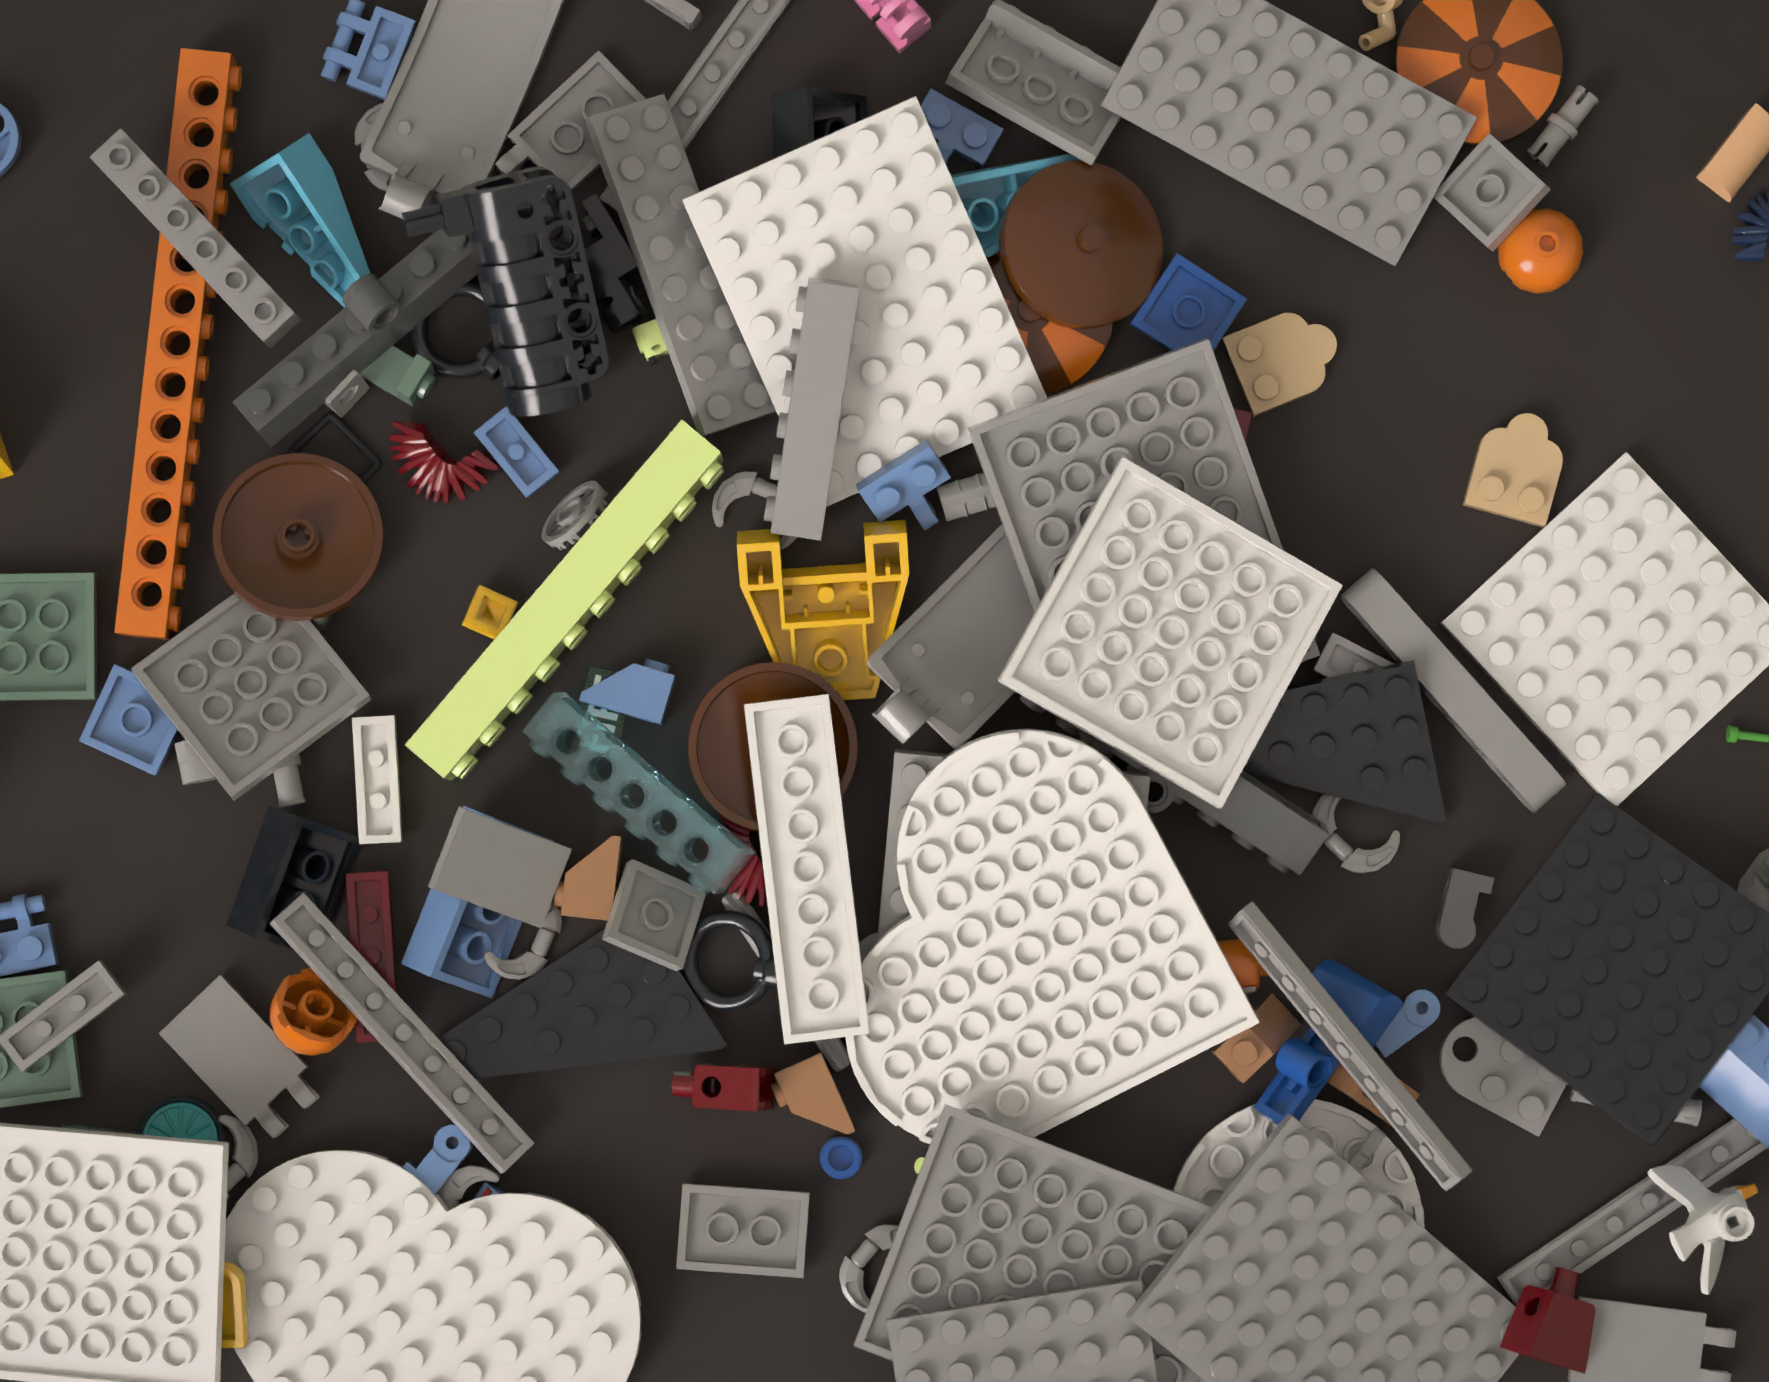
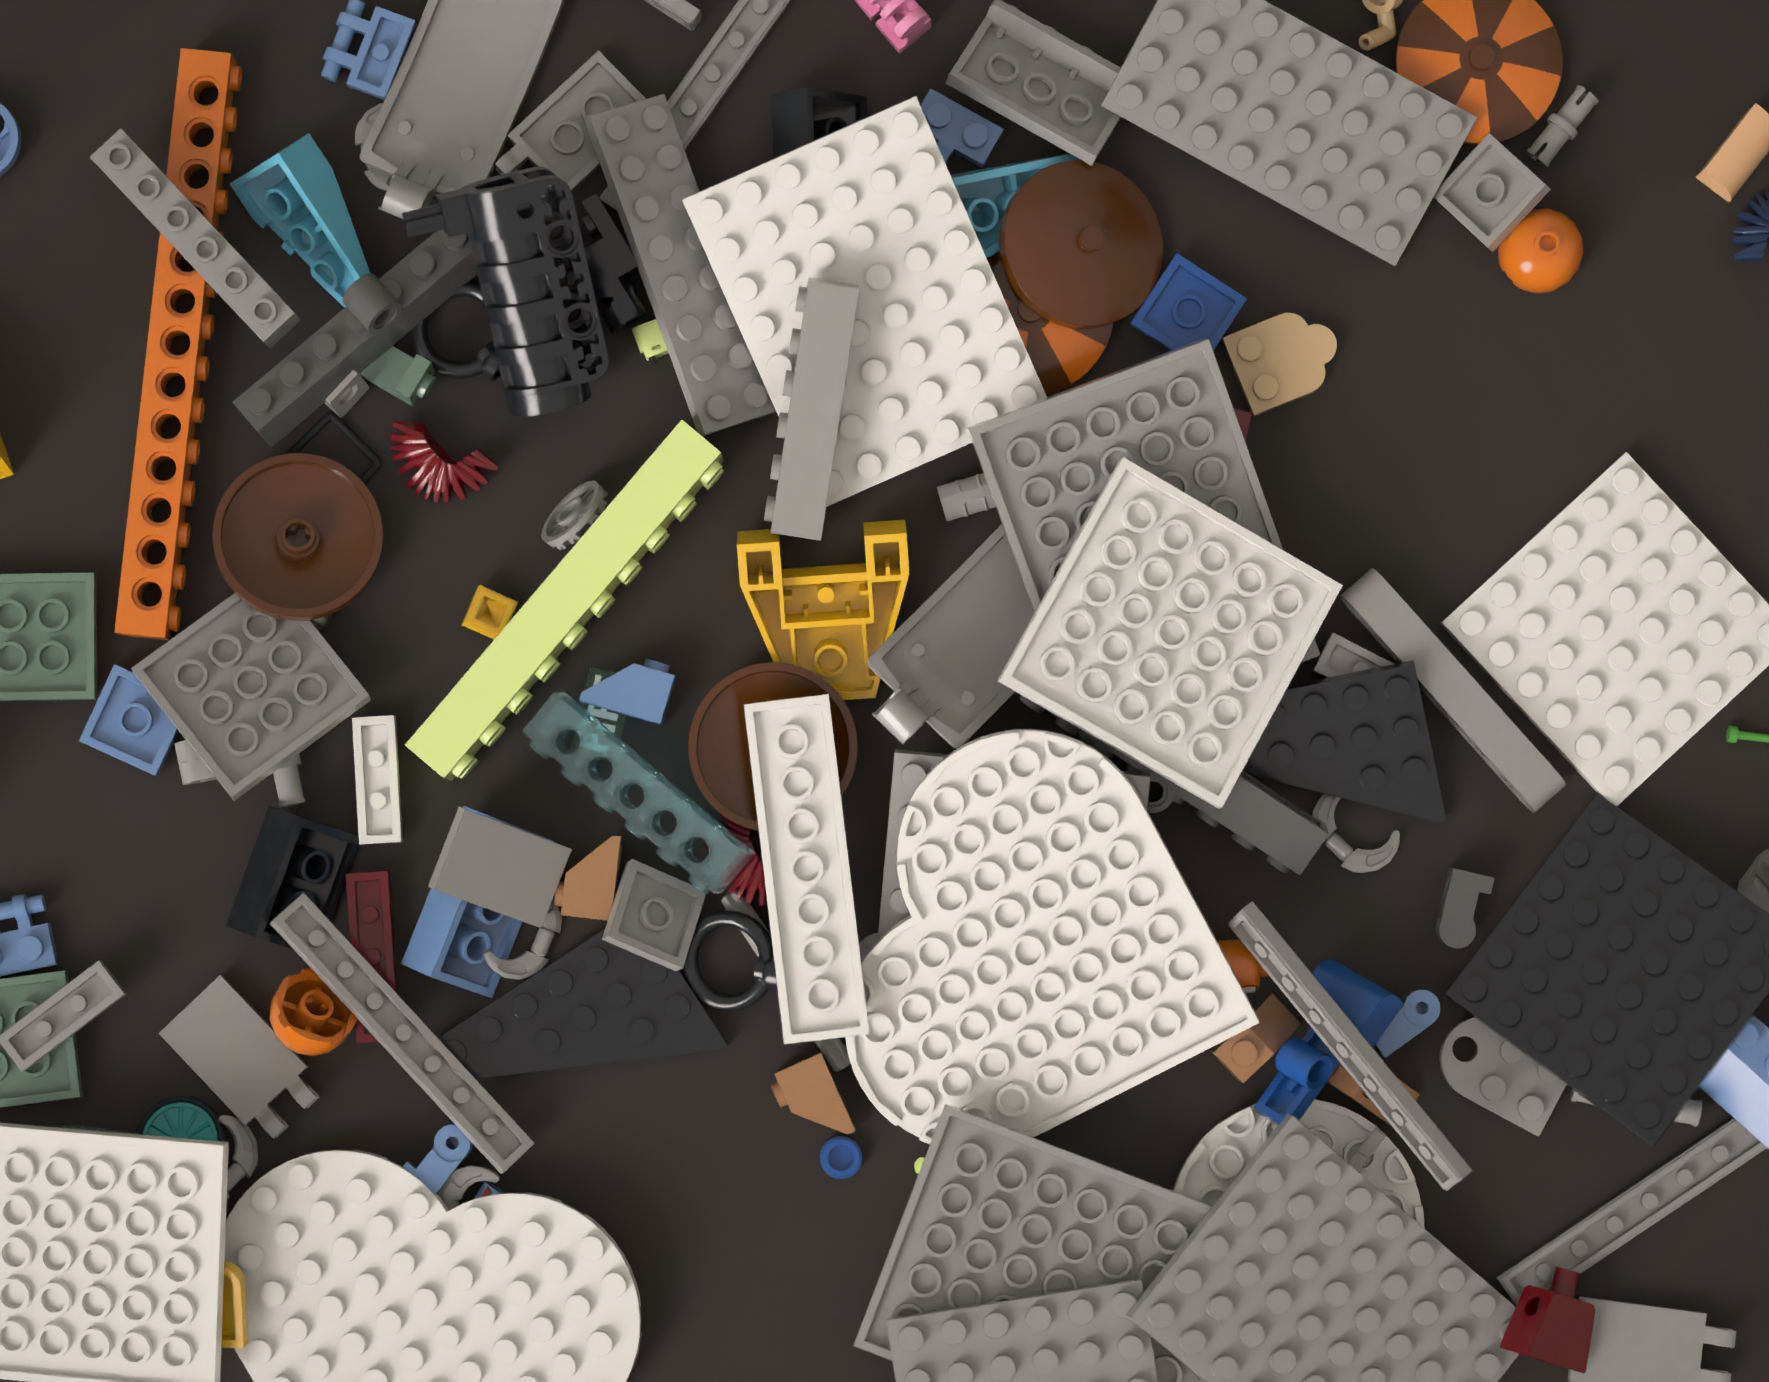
(516, 452): medium blue plate -> none
(739, 486): light grey piece -> none
(741, 1086): dark red torso -> none
(743, 1230): light grey plate -> none
(850, 1270): light grey piece -> none
(904, 484): medium blue plate -> none
(1516, 471): tan plate -> none
(1710, 1220): white animal -> none

